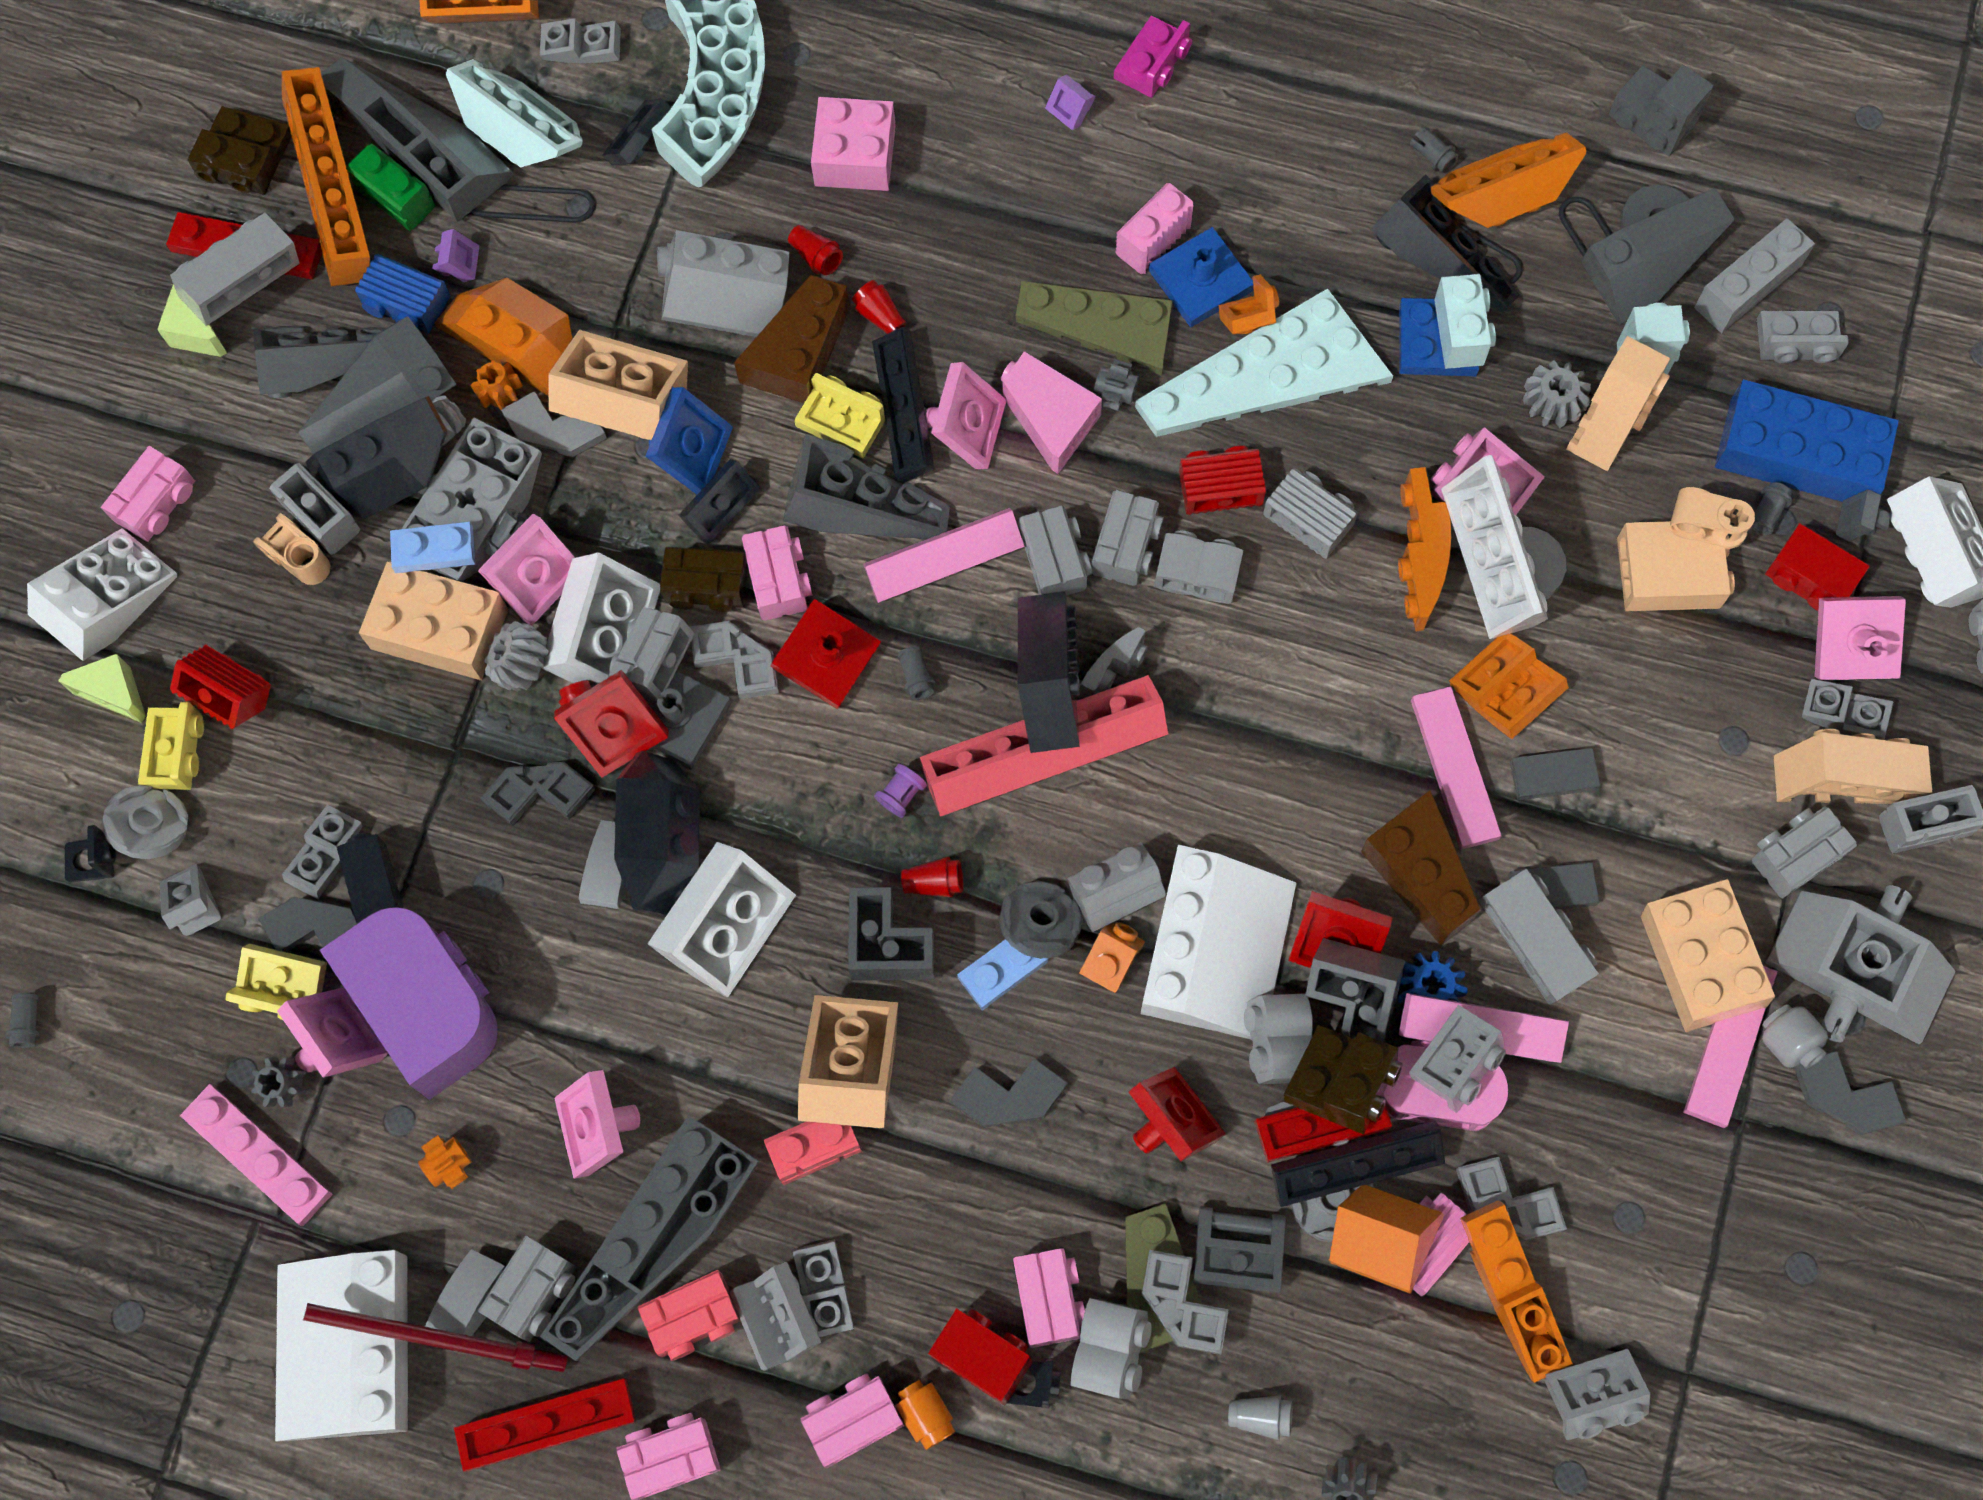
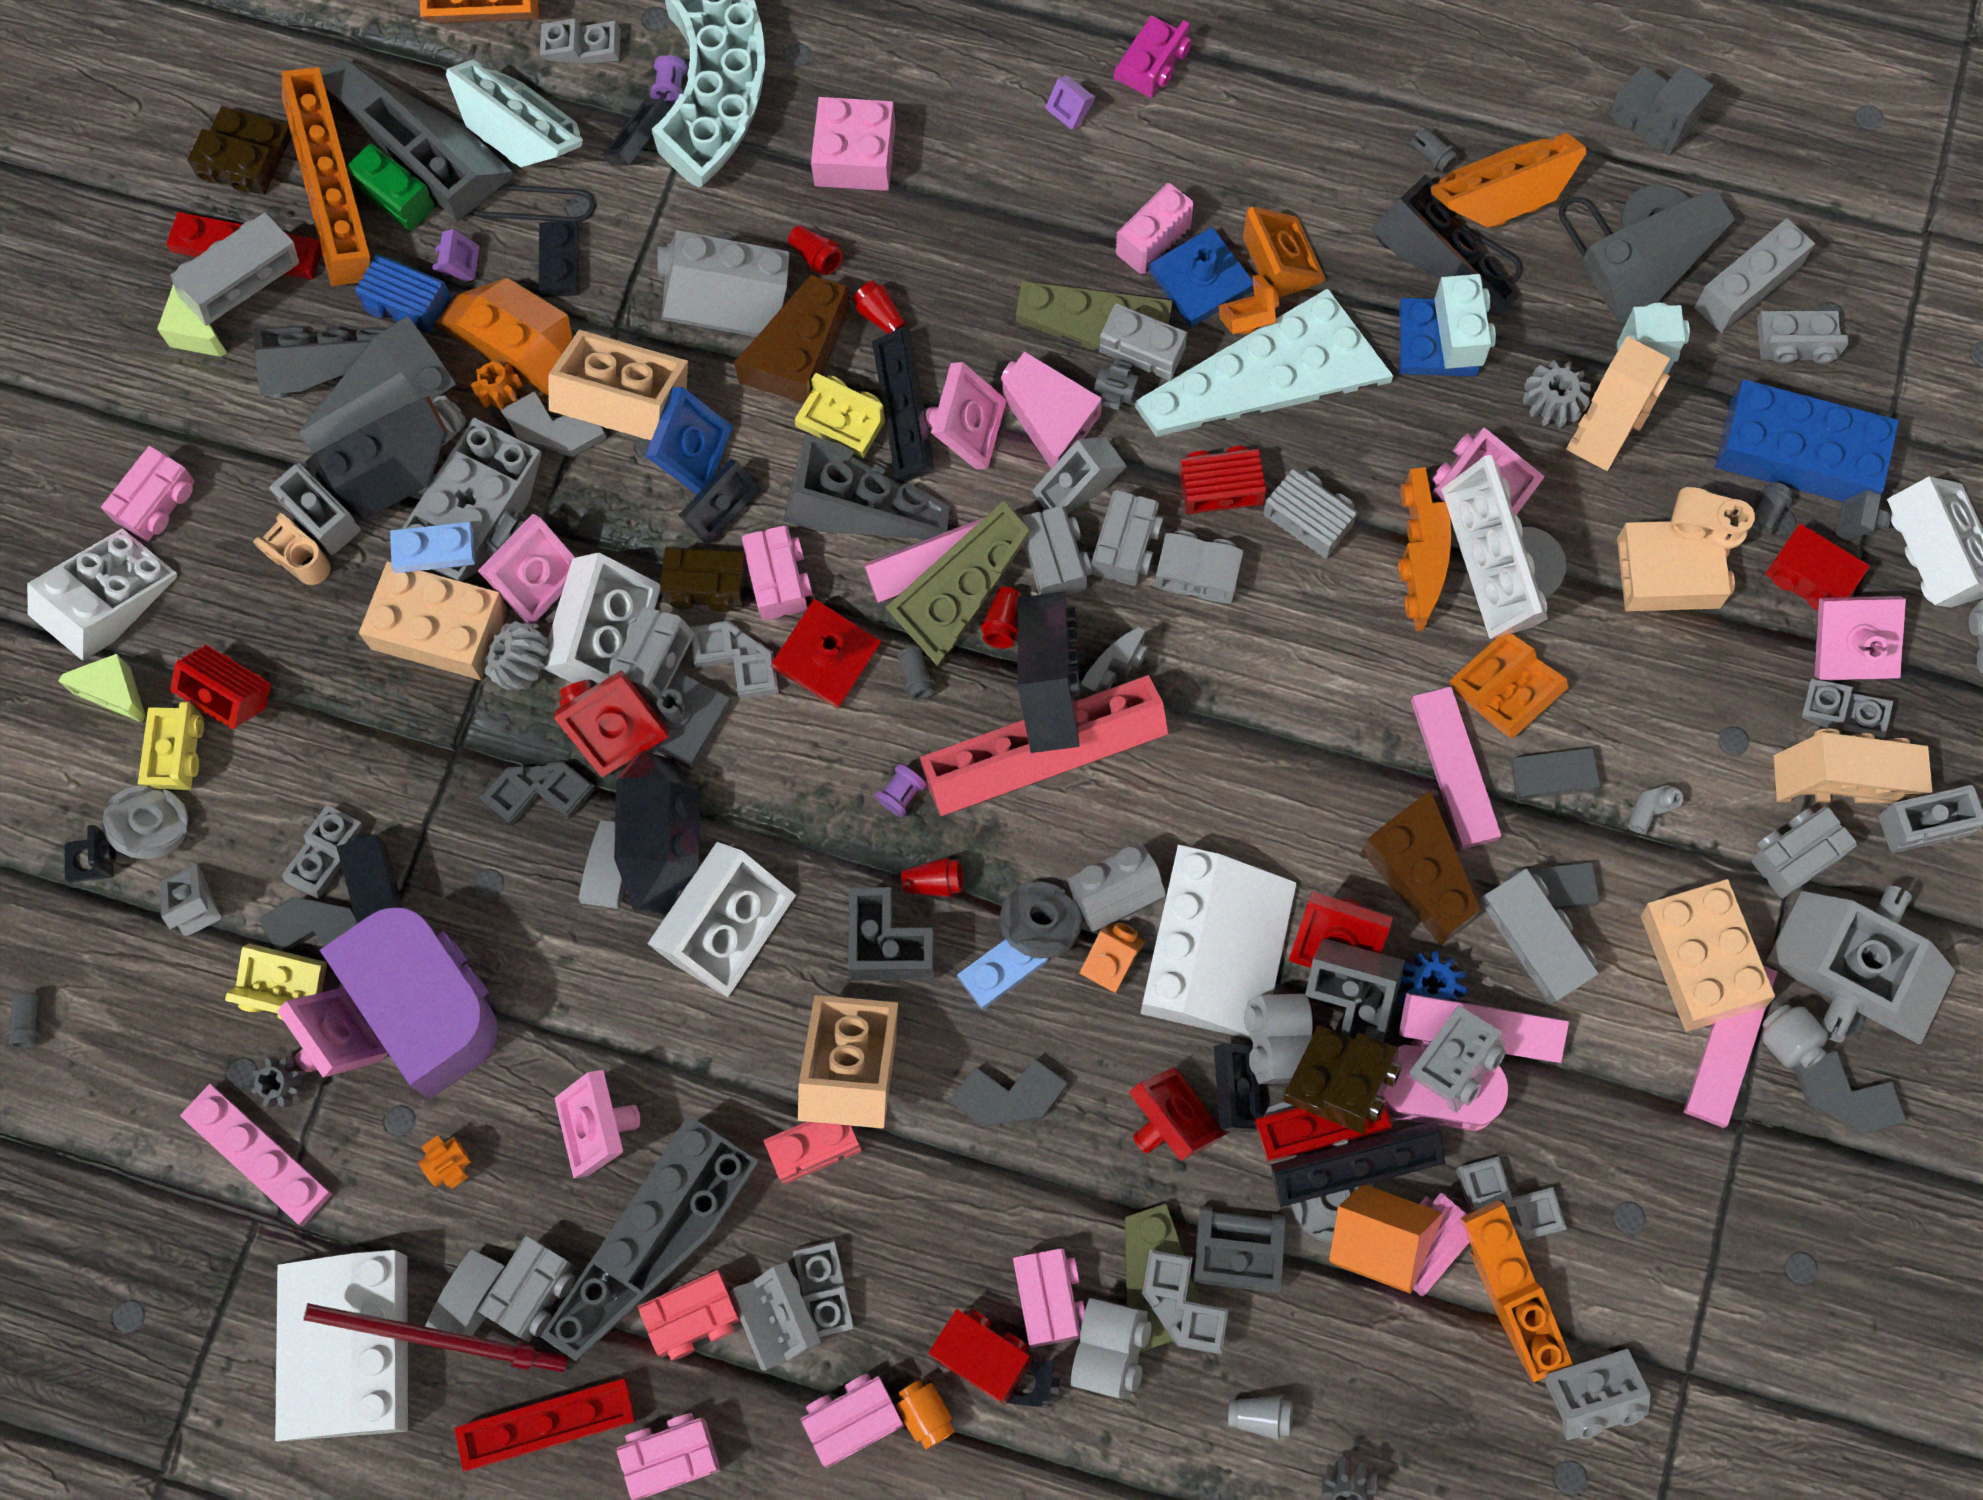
(558, 259): none -> black plate
(668, 78): none -> medium lavender bush
(954, 588): none -> olive wing
(1001, 621): none -> red cone
(1080, 474): none -> light grey slope
(1142, 341): none -> light grey brick
(1236, 1088): none -> black plate
(1281, 251): none -> orange slope
(1652, 803): none -> light grey arm

